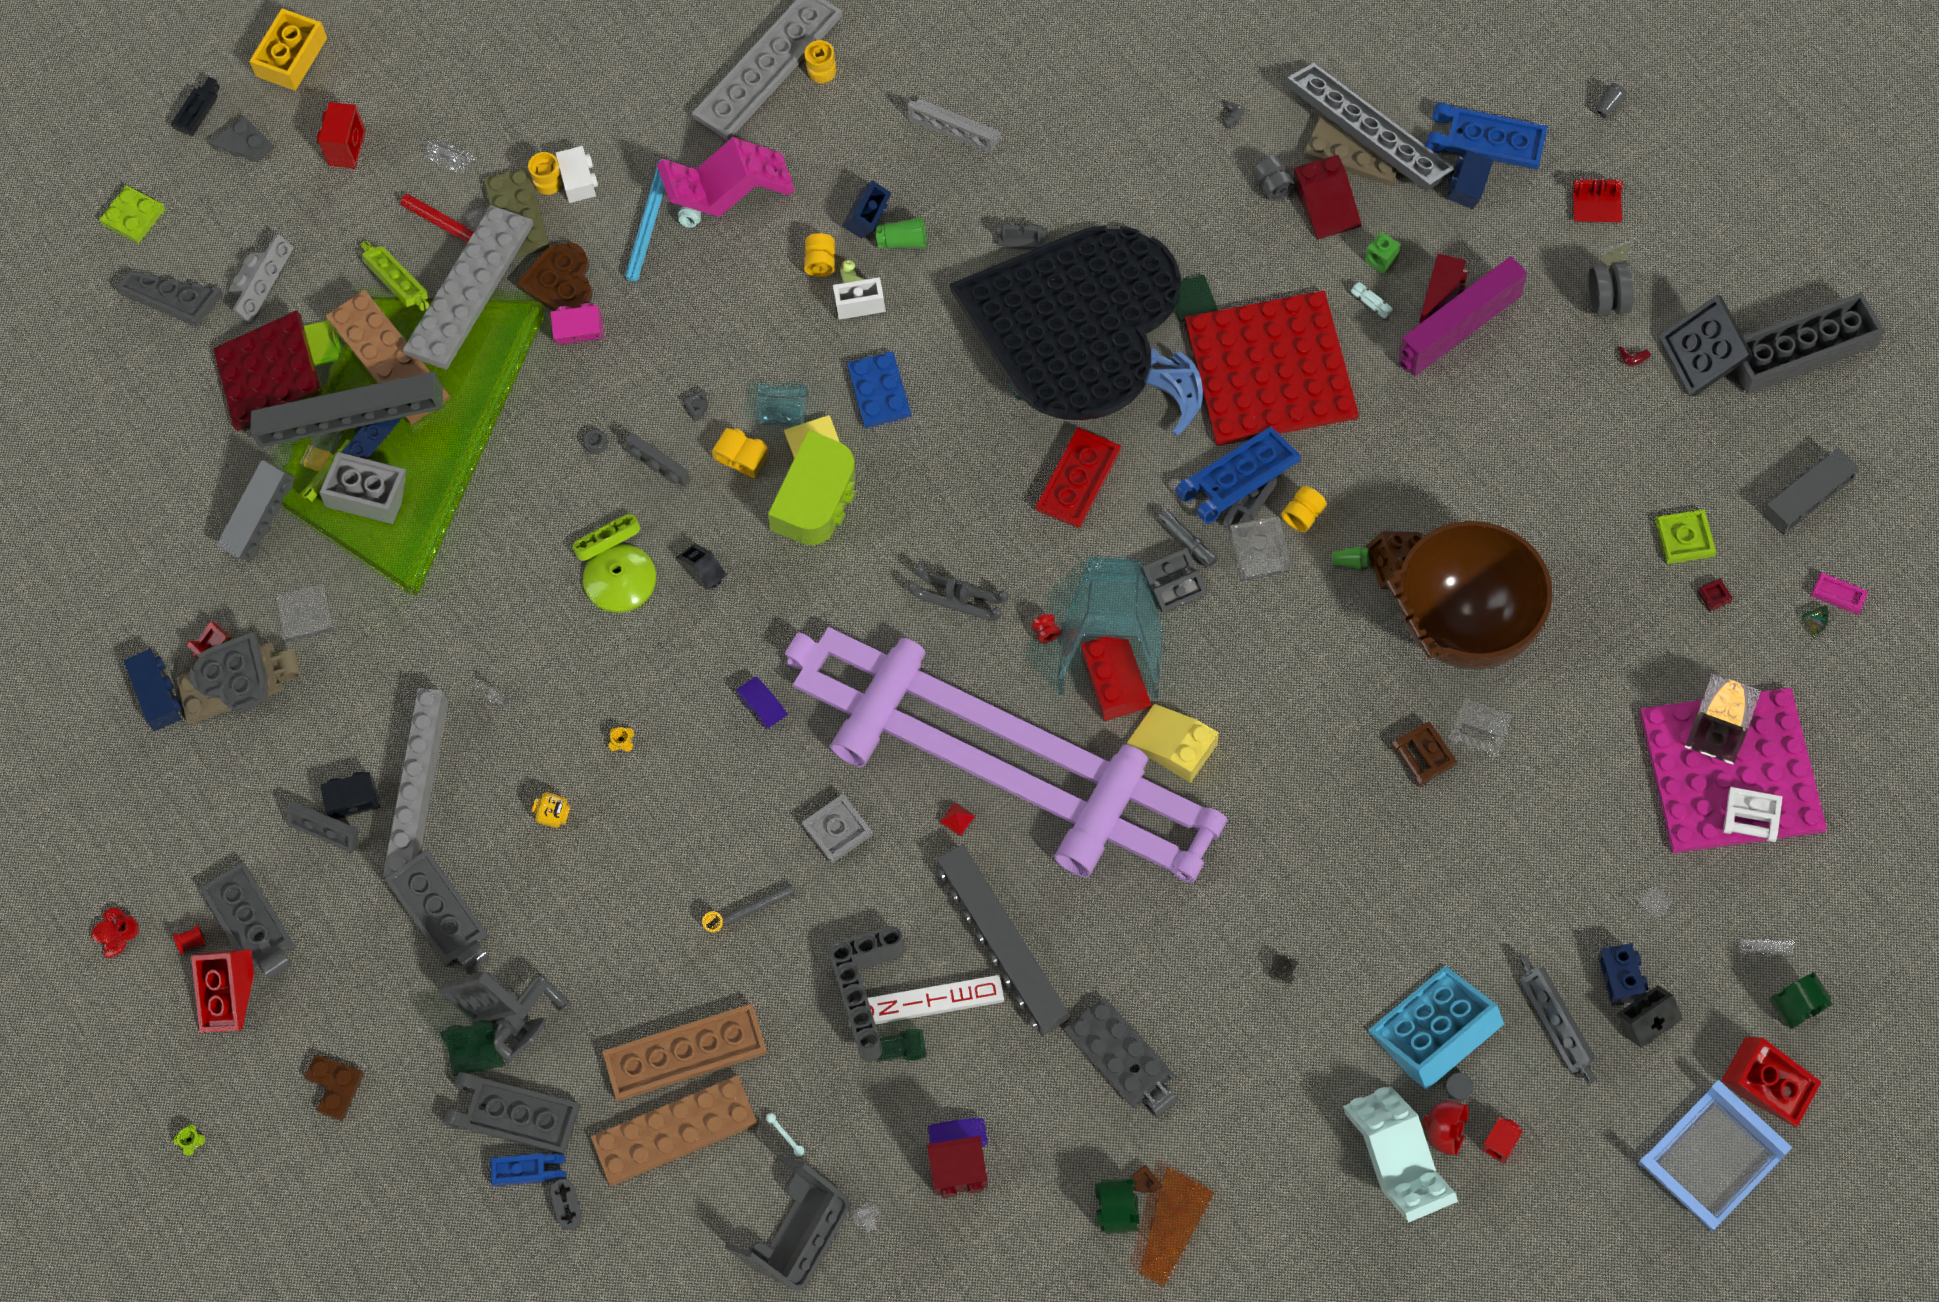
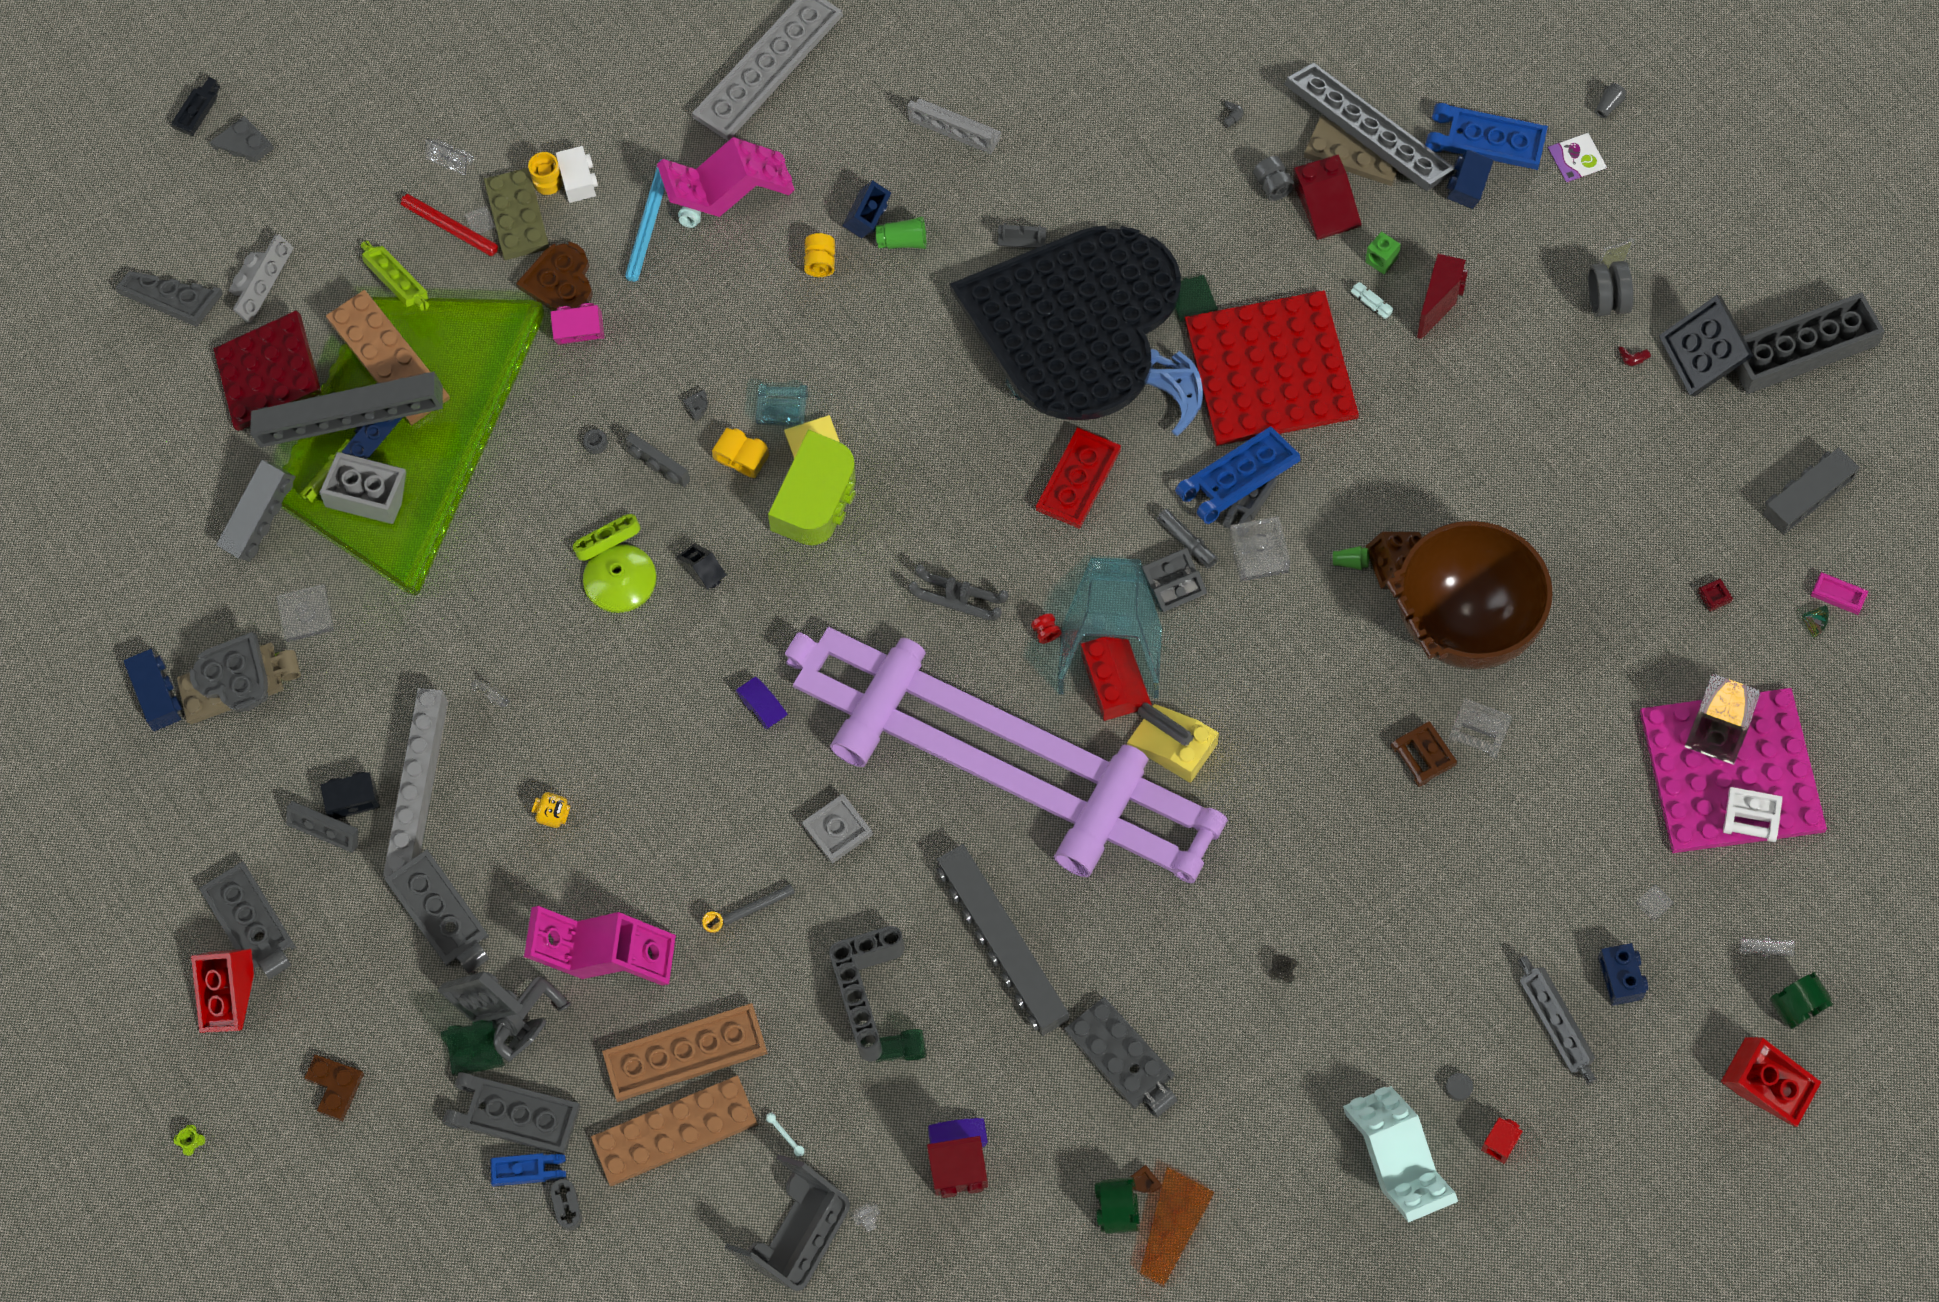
(111, 931): red plate -> none
(132, 214): lime plate -> none
(189, 939): red bush -> none
(211, 637): red bracket -> none
(288, 49): yellow brick -> none
(320, 449): clear tile -> none
(323, 342): lime piece -> none
(341, 135): red brick -> none
(468, 287): light grey plate -> none
(600, 945): none -> dark pink bracket
(616, 734): yellow plate -> none
(820, 61): yellow wheel -> none
(848, 272): yellowish green arm -> none
(859, 298): white brick -> none
(879, 389): blue plate -> none
(935, 1000): white tile -> none
(957, 819): red slope -> none
(1165, 724): none -> dark grey axle
(1303, 509): yellow wheel -> none
(1437, 1026): medium azure slope -> none
(1445, 1126): red cylinder -> none
(1462, 316): magenta brick -> none
(1577, 157): none -> sticker
(1597, 200): red hinge -> none
(1649, 1016): pearl dark grey brick -> none
(1685, 536): lime tile -> none
(1715, 1155): clear piece -> none

